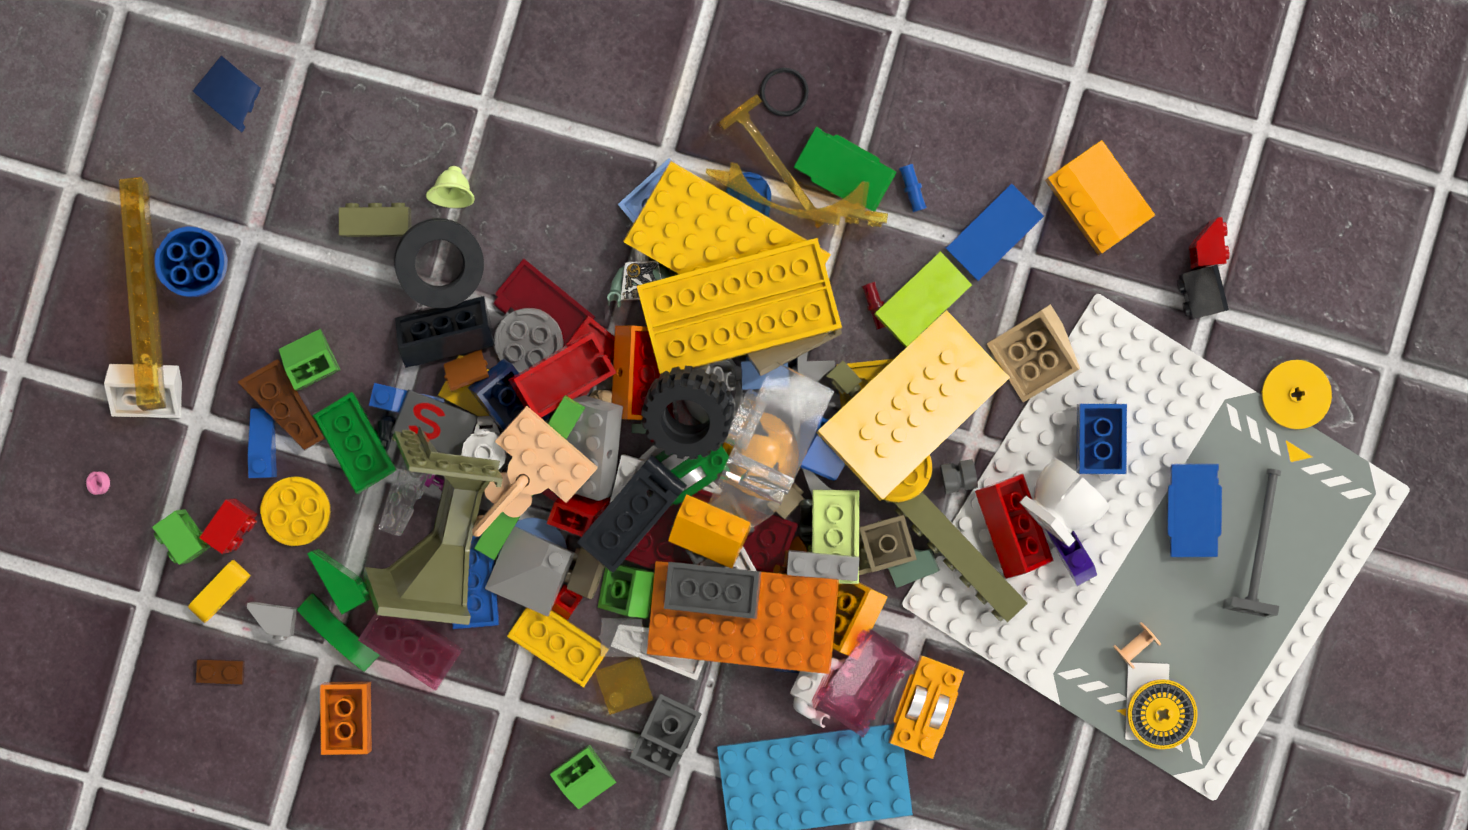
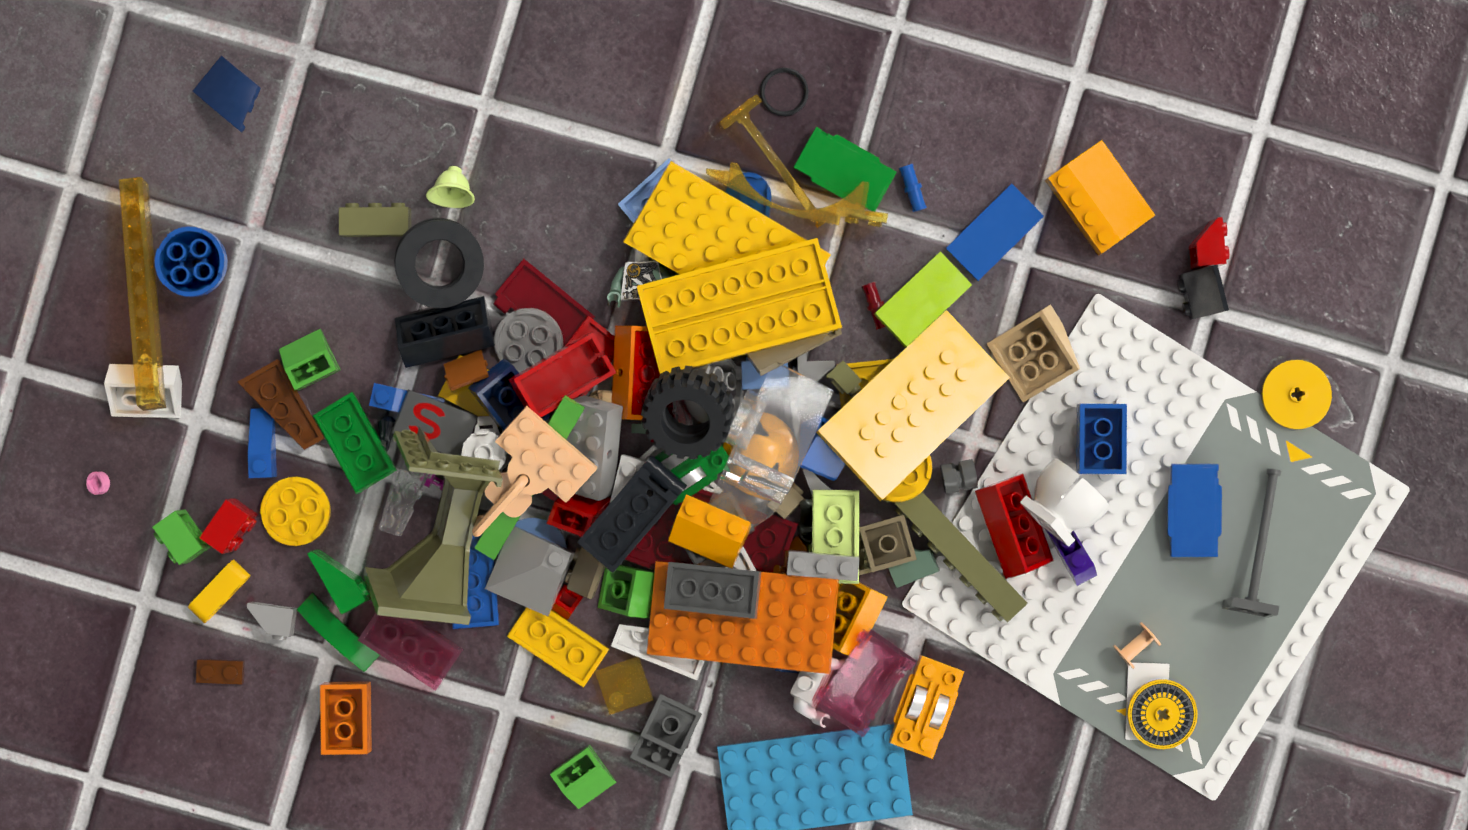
(621, 637): clear piece -> none

